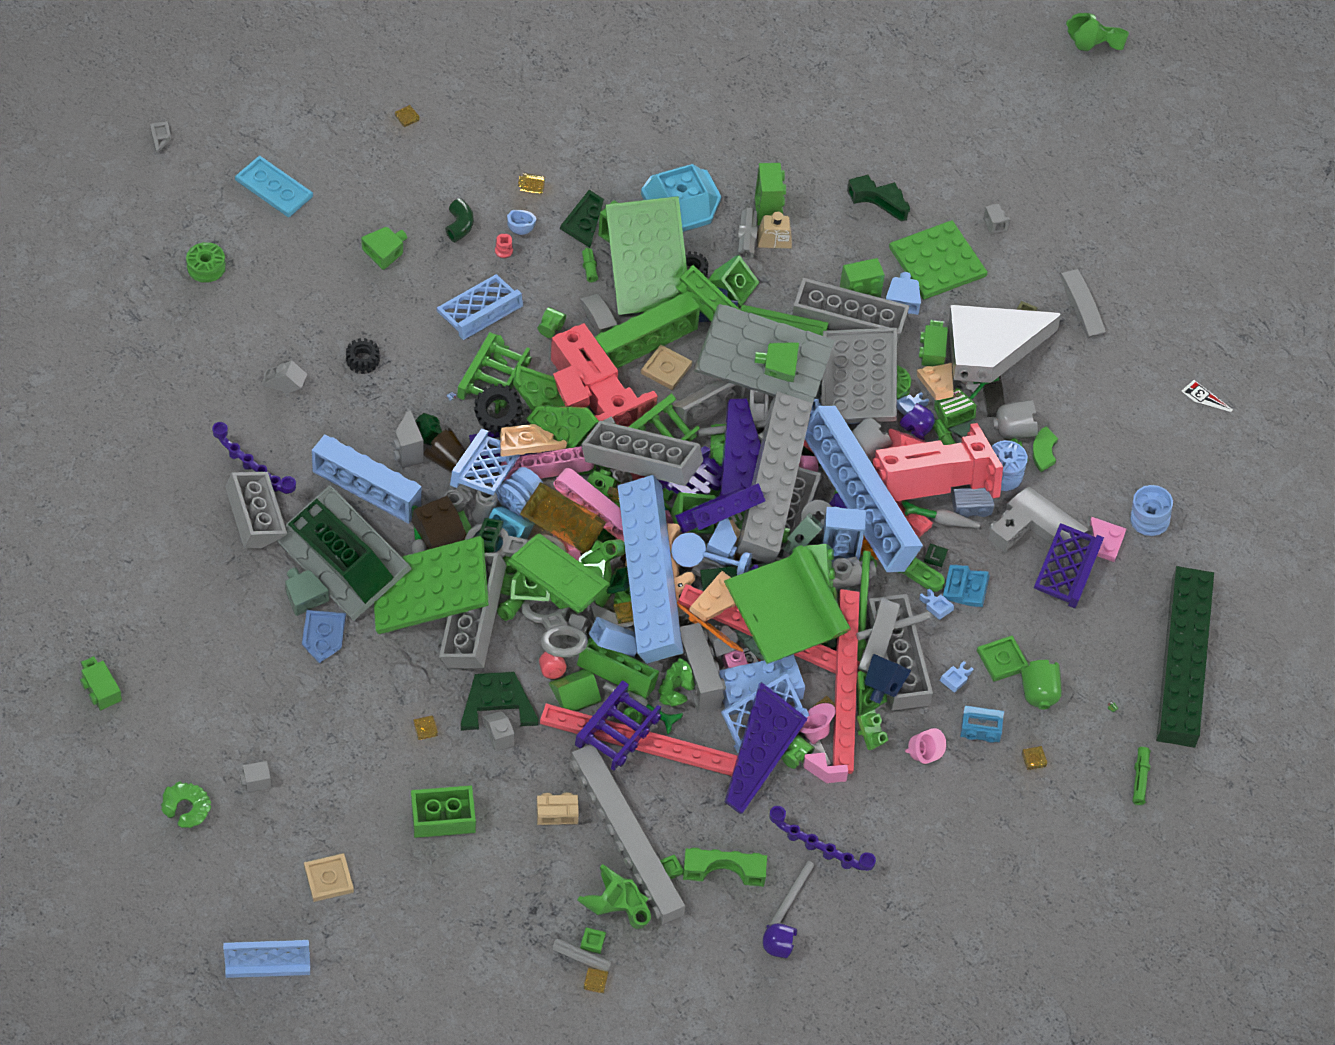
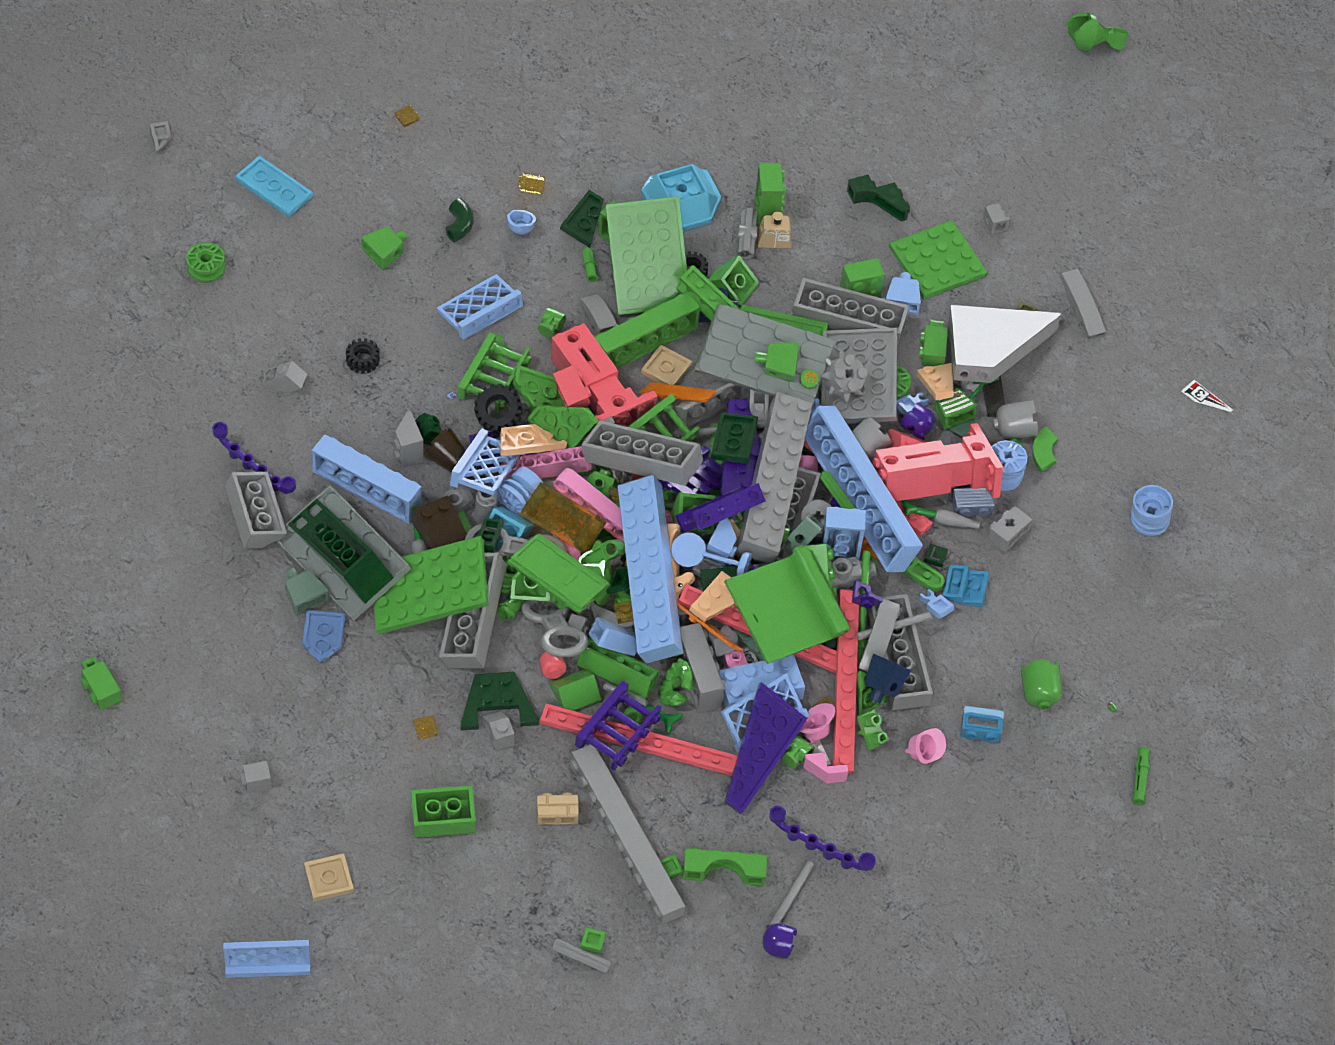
(194, 795): bright green piece -> none
(504, 246): coral bush -> none
(596, 980): clear yellow tile -> none
(619, 896): bright green piece -> none
(679, 392): none -> orange piece
(734, 438): none -> dark green tile
(809, 379): none -> bright green tile
(836, 490): none -> bright green axle
(844, 375): none -> light grey brick
(867, 599): none -> dark purple bracket
(943, 433): bright green axle -> none
(956, 678): light blue plate -> none
(1002, 658): bright green tile -> none
(1034, 758): clear yellow plate -> none
(1045, 516): light grey slope -> none
(1081, 574): dark purple fence -> none
(1112, 540): bright pink wing -> none
(1185, 657): dark green brick -> none

